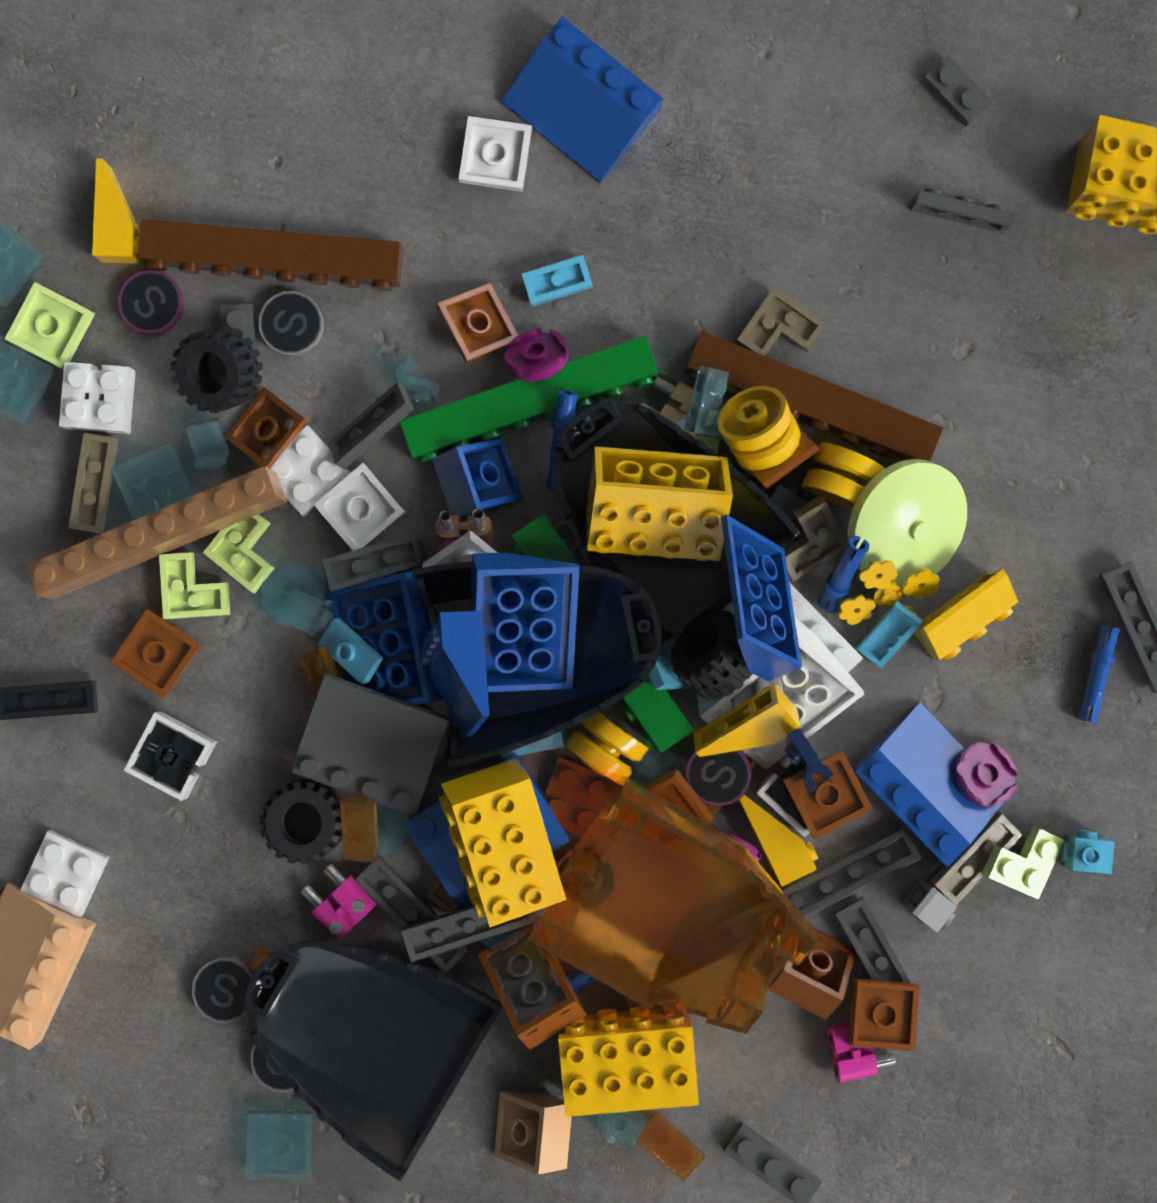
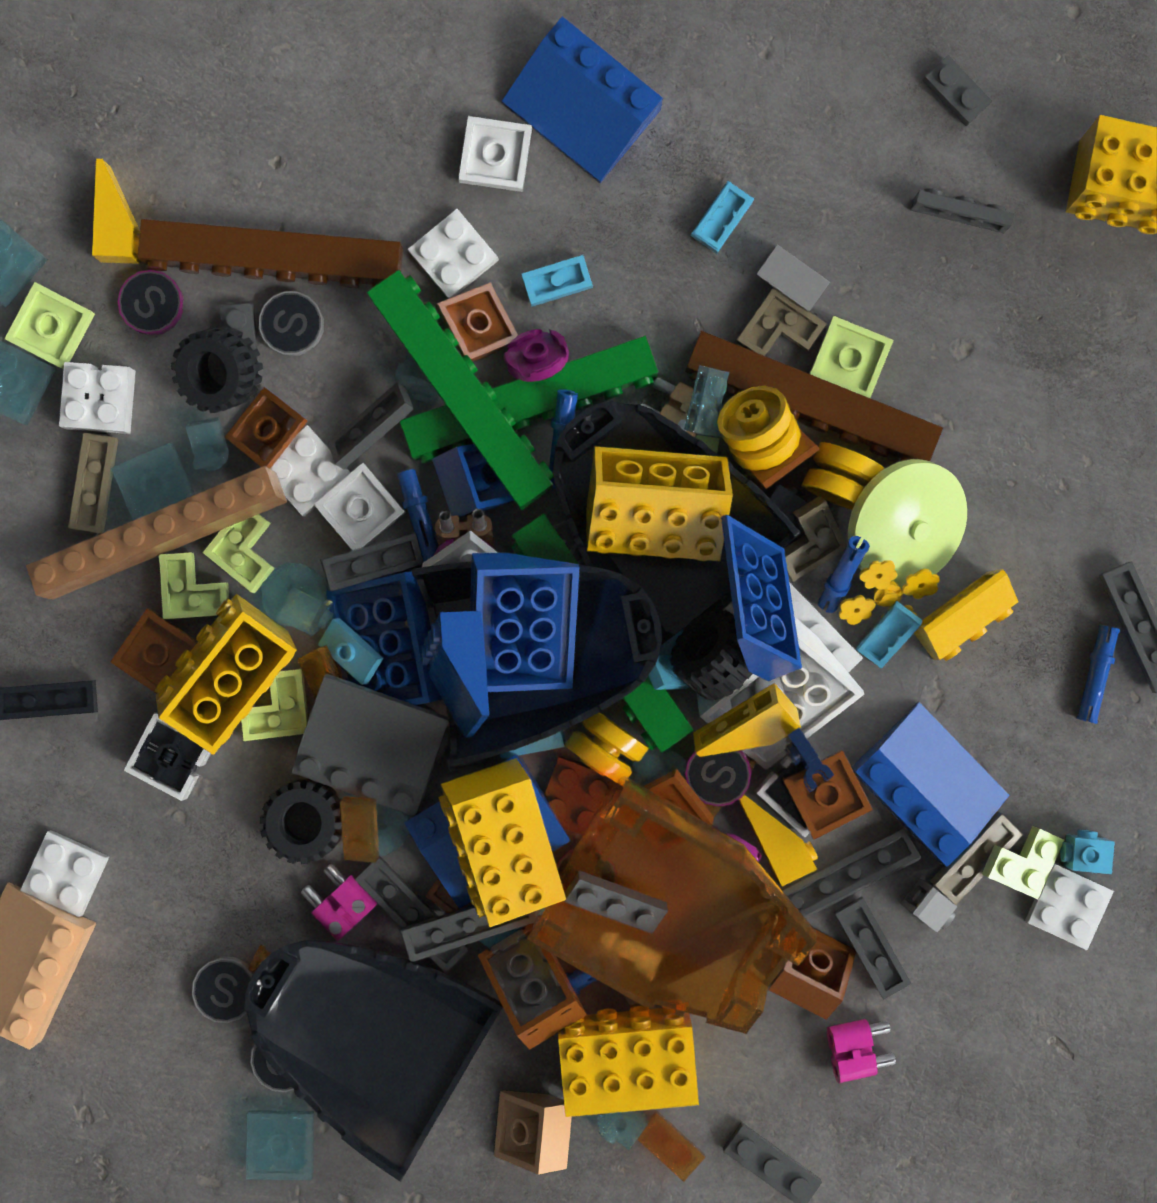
(223, 673): none -> yellow brick
(287, 713): none -> yellowish green plate
(417, 511): none -> blue pin
(453, 254): none -> white plate
(461, 390): none -> green brick
(615, 902): none -> dark grey plate
(722, 217): none -> medium azure plate
(793, 278): none -> light grey hinge
(851, 356): none -> yellowish green plate
(883, 1014): dark orange plate -> none
(985, 774): magenta tile -> none
(1070, 907): none -> white plate

